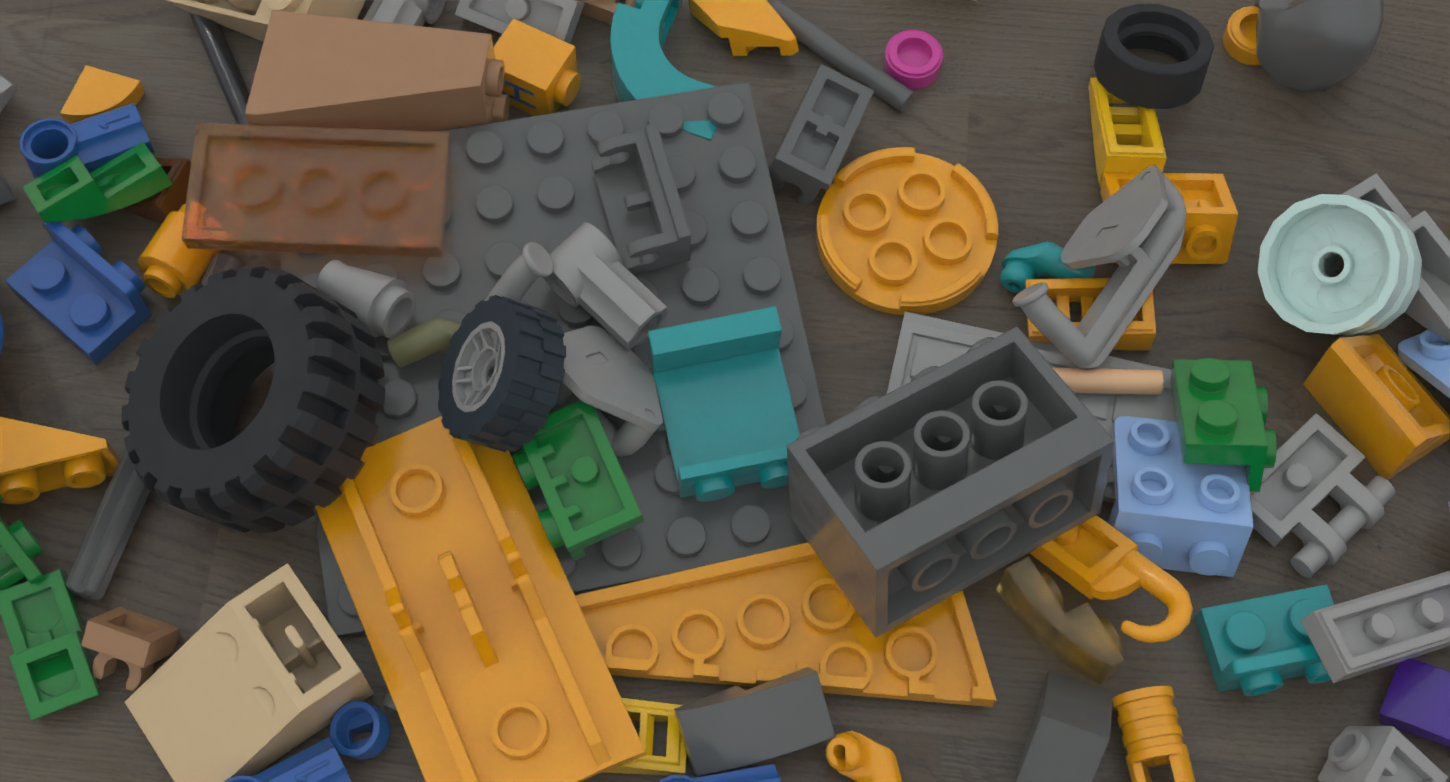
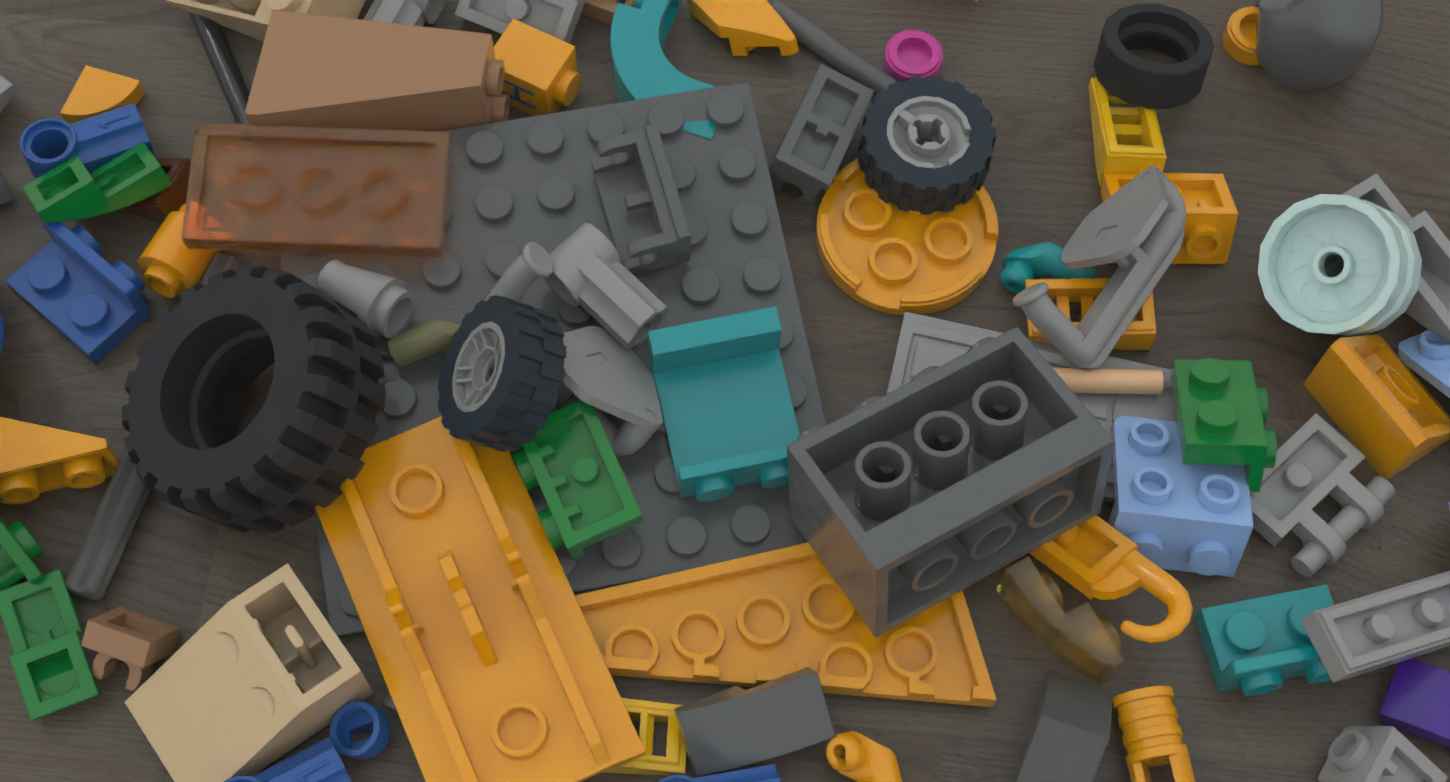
(939, 171): none -> black wheel

